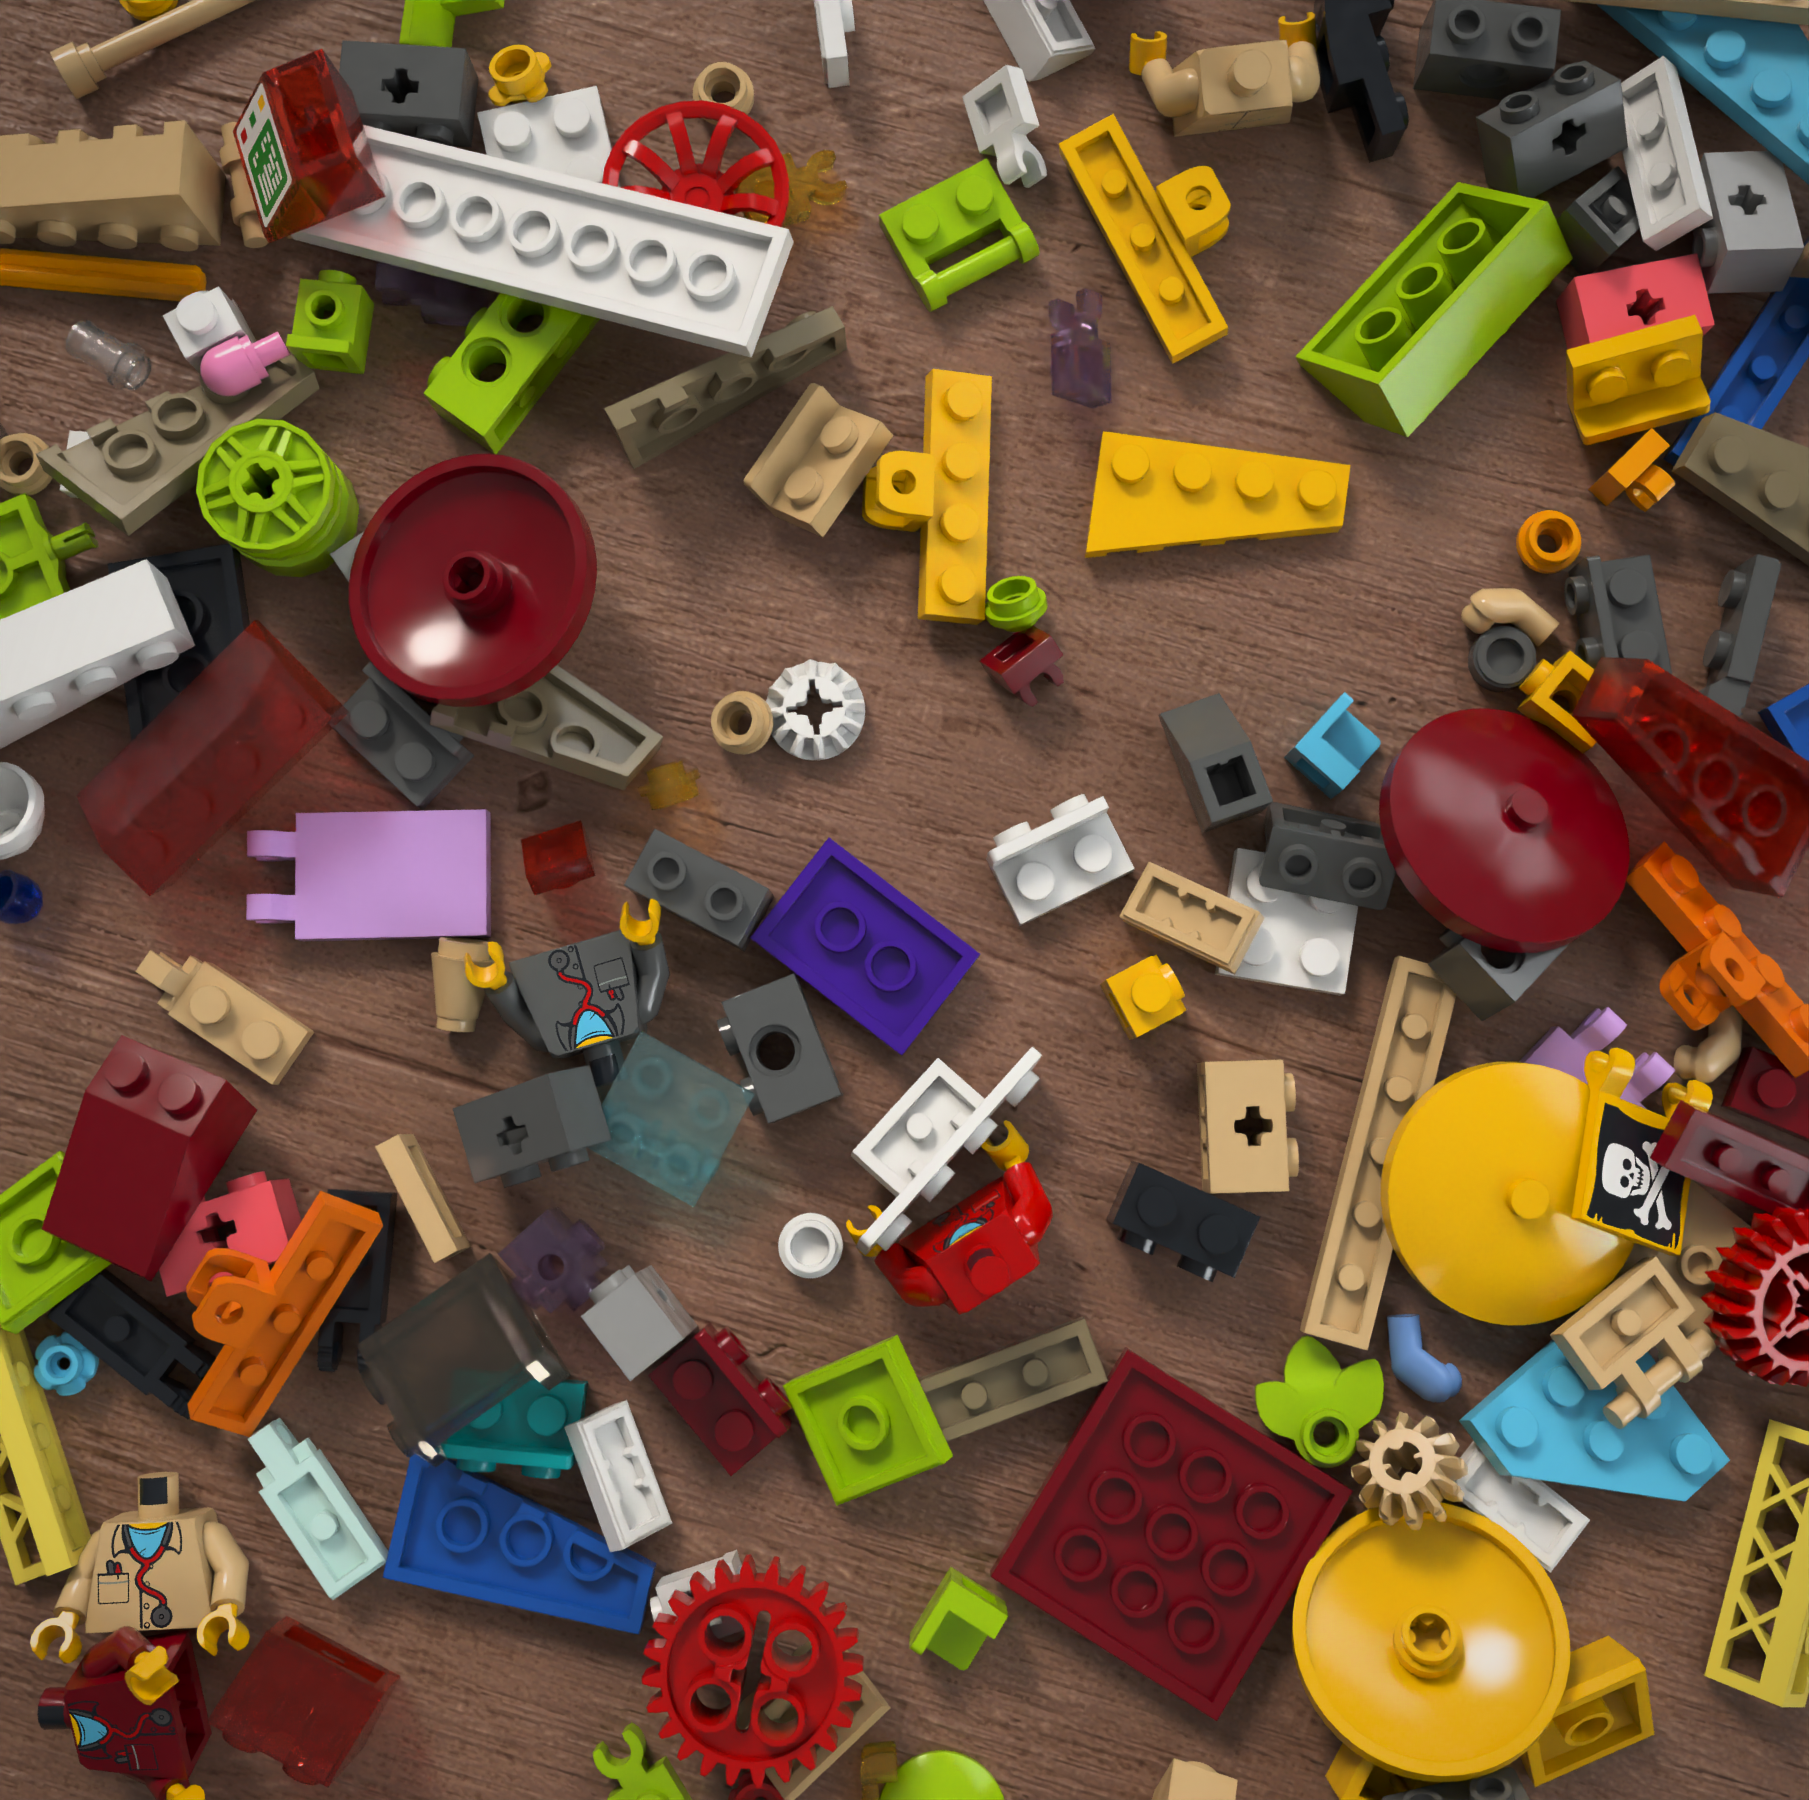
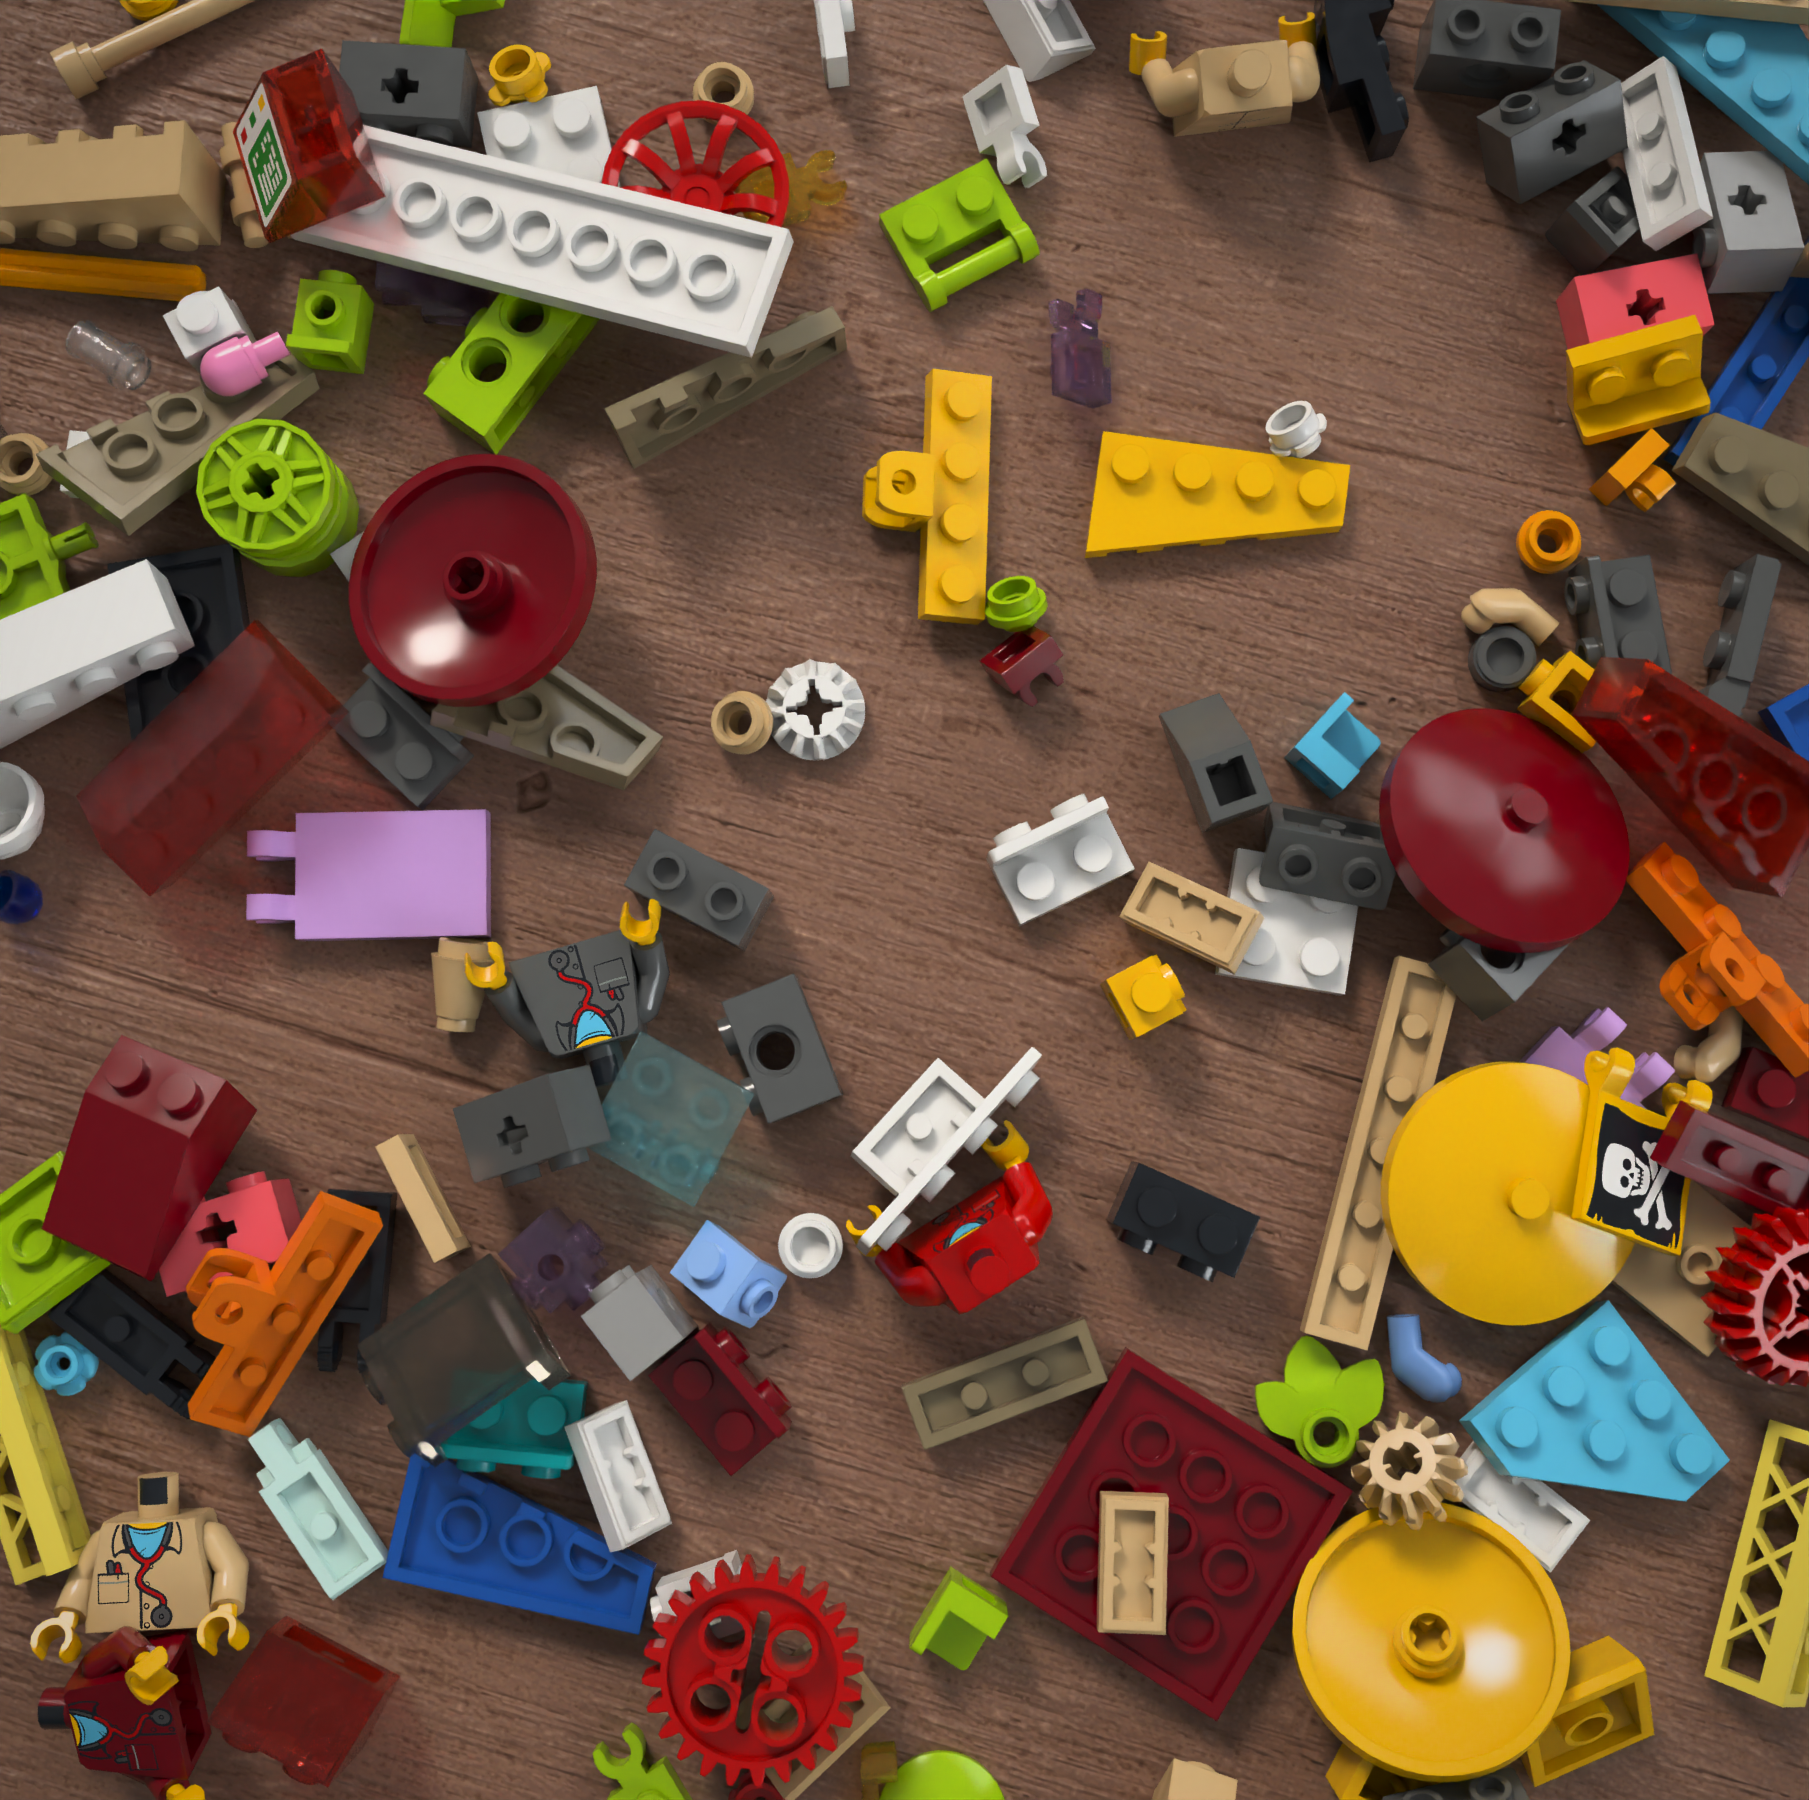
(227, 1014): tan hinge -> none
(557, 858): clear red plate -> none
(670, 785): clear yellow plate -> none
(728, 1276): none -> light blue bracket
(816, 461): tan bracket -> none
(865, 946): dark purple plate -> none
(867, 1420): lime plate -> none
(1132, 1562): none -> tan plate
(1154, 232): yellow plate -> none
(1226, 1157): tan brick -> none
(1295, 430): none -> white plate
(1437, 305): lime slope -> none
(1623, 1325): tan plate -> none

